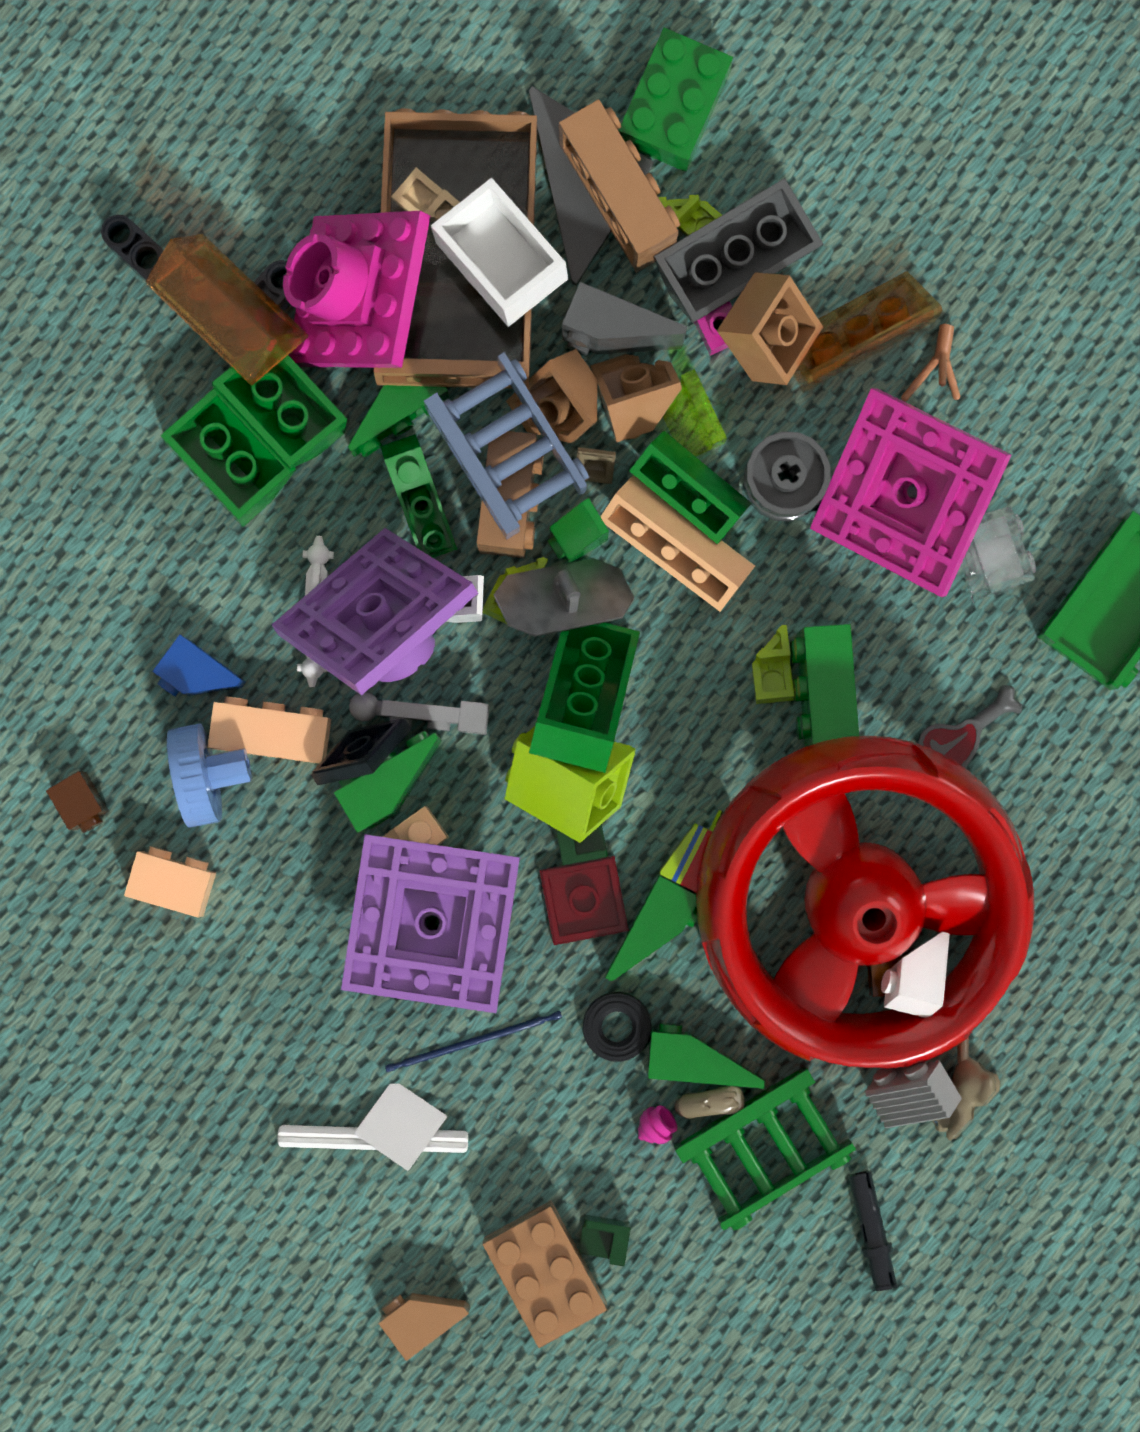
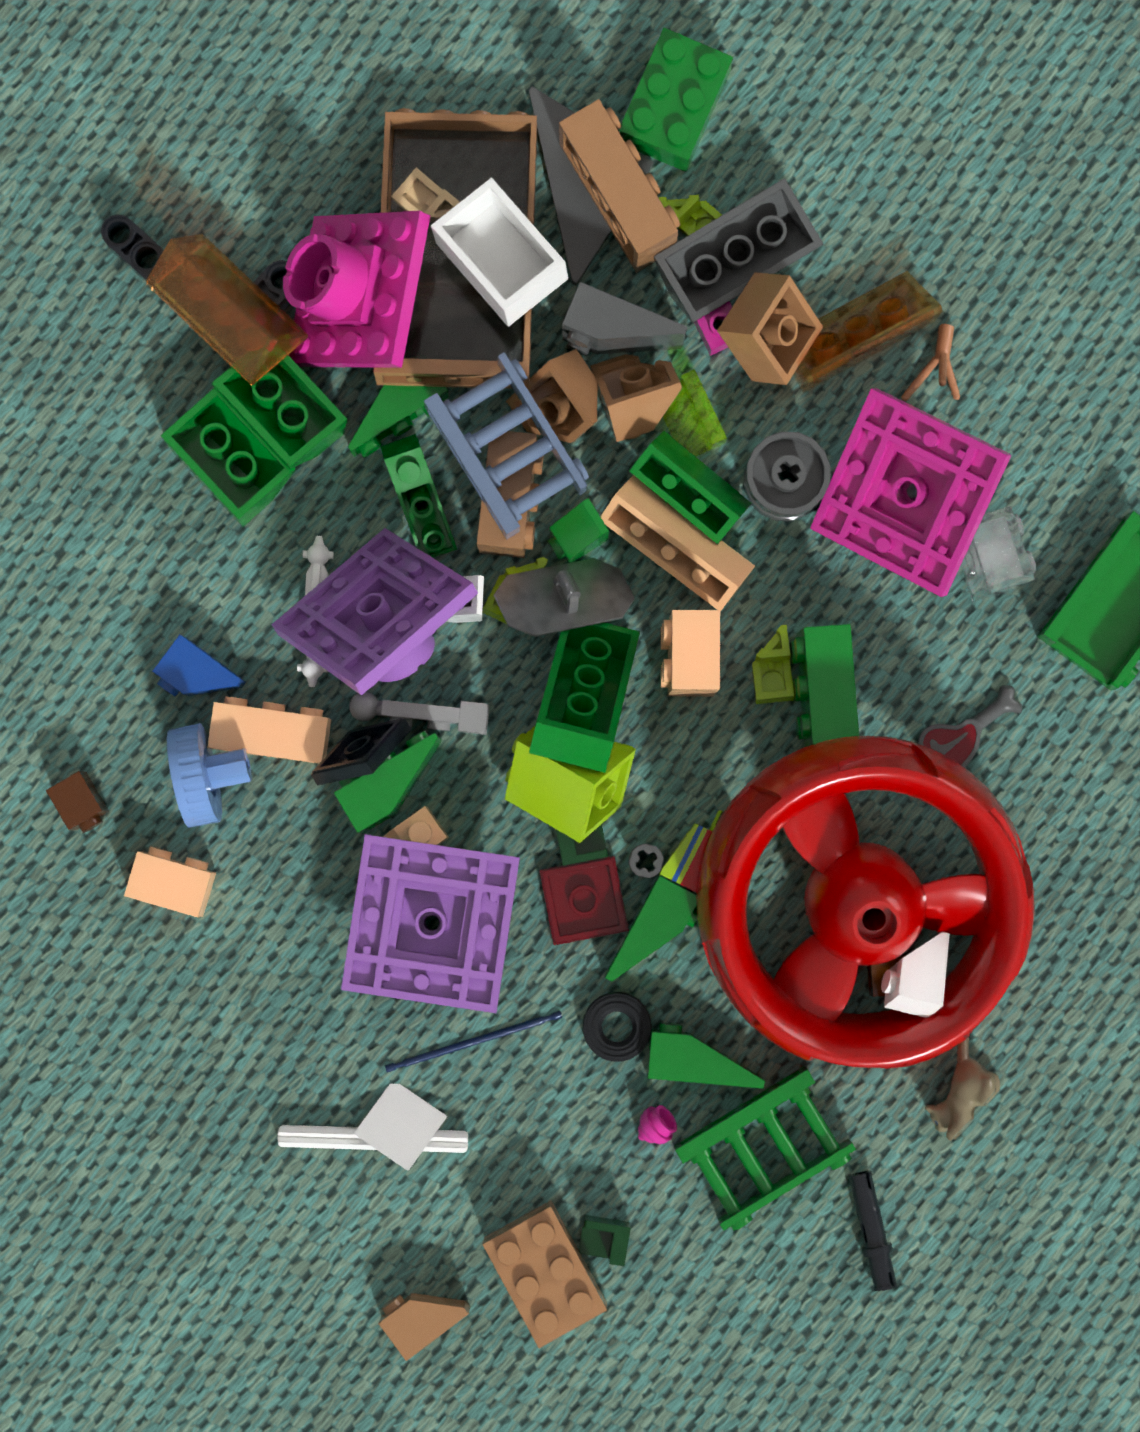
(598, 464): dark tan slope -> none
(648, 849): none -> dark grey bush
(692, 653): none -> light nougat brick
(713, 1102): dark tan piece -> none
(913, 1094): light grey brick -> none

